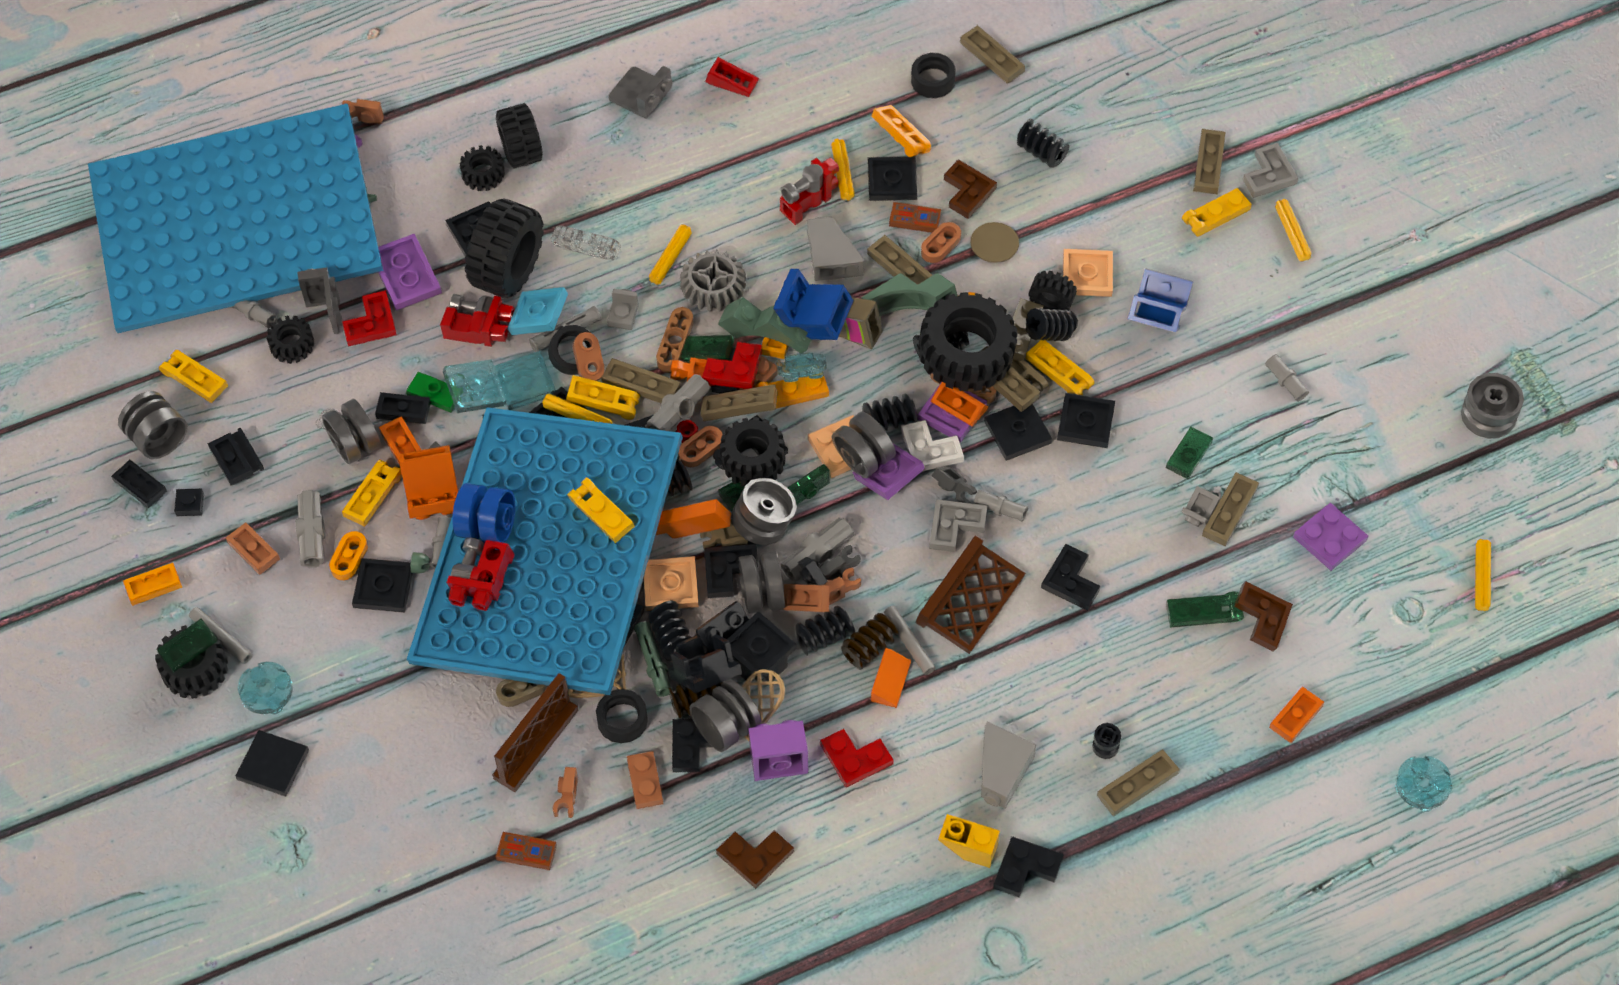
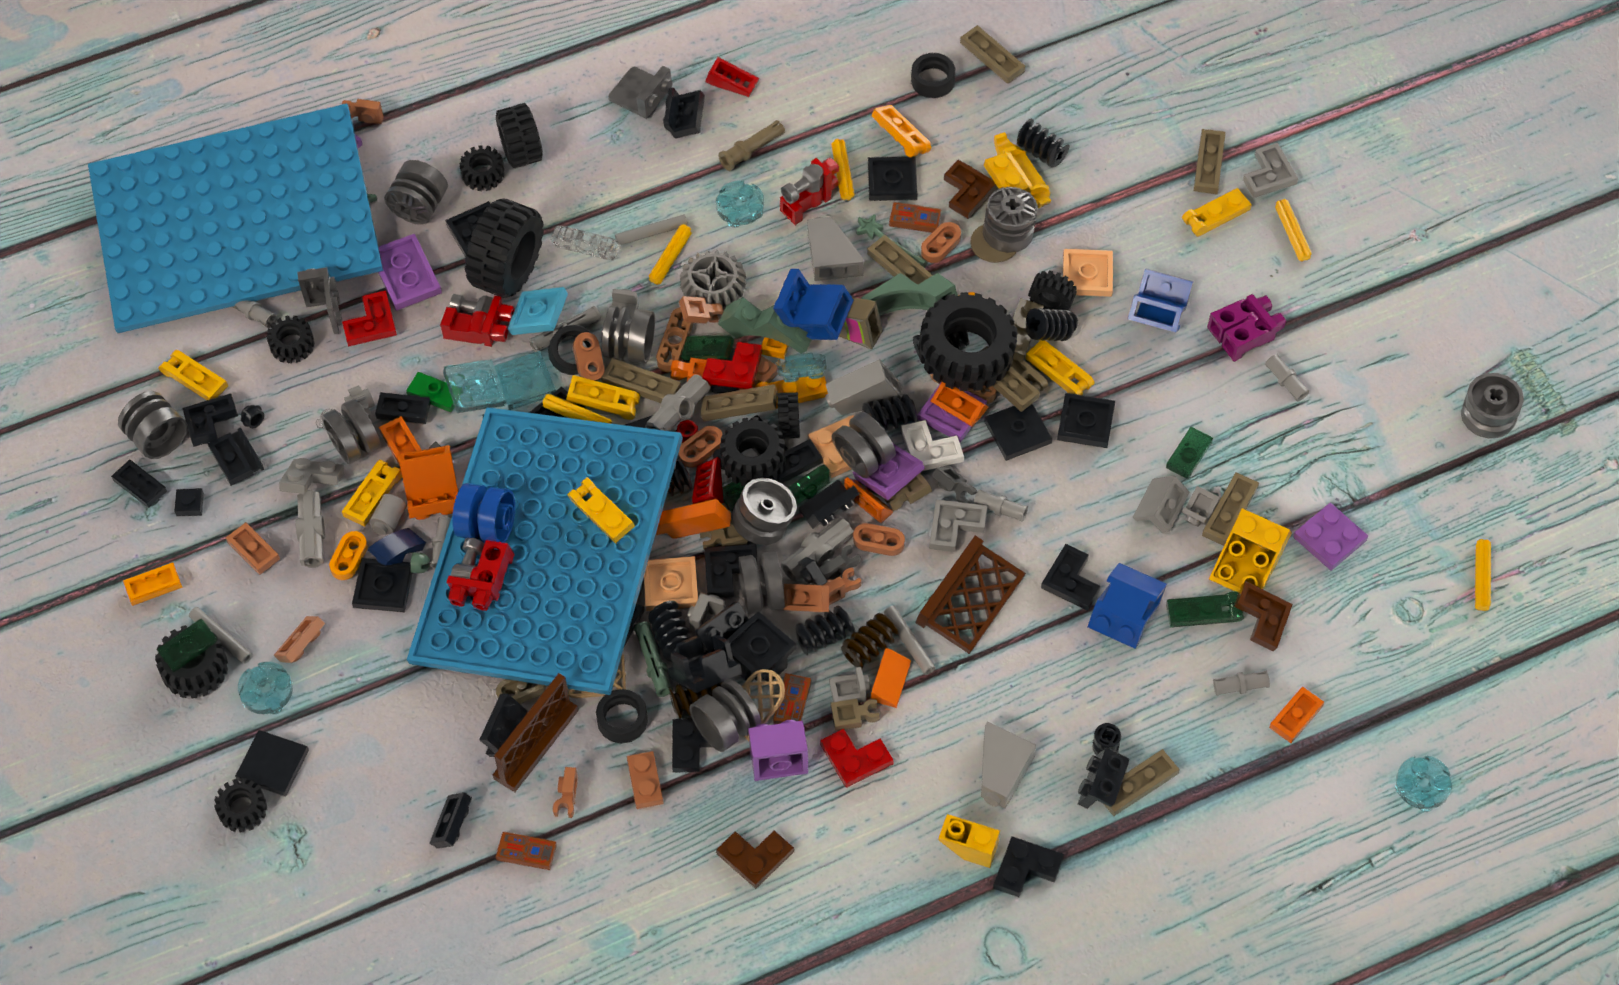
(203, 415): none -> black plate
(236, 791): none -> black tyre
(252, 416): none -> black plate
(304, 472): none -> light grey plate
(306, 632): none -> nougat plate
(362, 396): none -> light grey gear
(387, 514): none -> light grey brick
(396, 545): none -> dark blue slope
(416, 192): none -> flat silver wheel
(450, 820): none -> black plate
(501, 723): none -> black bracket
(623, 333): none -> flat silver wheel
(651, 229): none -> light grey piece
(683, 113): none -> black bracket
(697, 311): none -> nougat plate
(705, 605): none -> light grey bracket
(714, 488): none -> red slope
(743, 149): none -> dark tan pin
(744, 214): none -> clear light blue plate
(788, 415): none -> black tyre
(794, 700): none -> dark orange tile
(799, 460): none -> black plate
(825, 504): none -> black bracket
(849, 715): none -> dark tan plate
(850, 686): none -> light grey bracket
(863, 386): none -> light grey slope
(869, 501): none -> orange slope
(870, 228): none -> sand green piece
(879, 538): none -> nougat plate
(911, 492): none -> dark tan plate
(1010, 219): none -> flat silver wheel
(1014, 169): none -> yellow plate
(1103, 779): none -> black bracket
(1126, 605): none -> blue piece
(1162, 502): none -> light grey panel
(1241, 683): none -> light grey pin
(1245, 325): none -> magenta hips
(1250, 552): none -> yellow slope

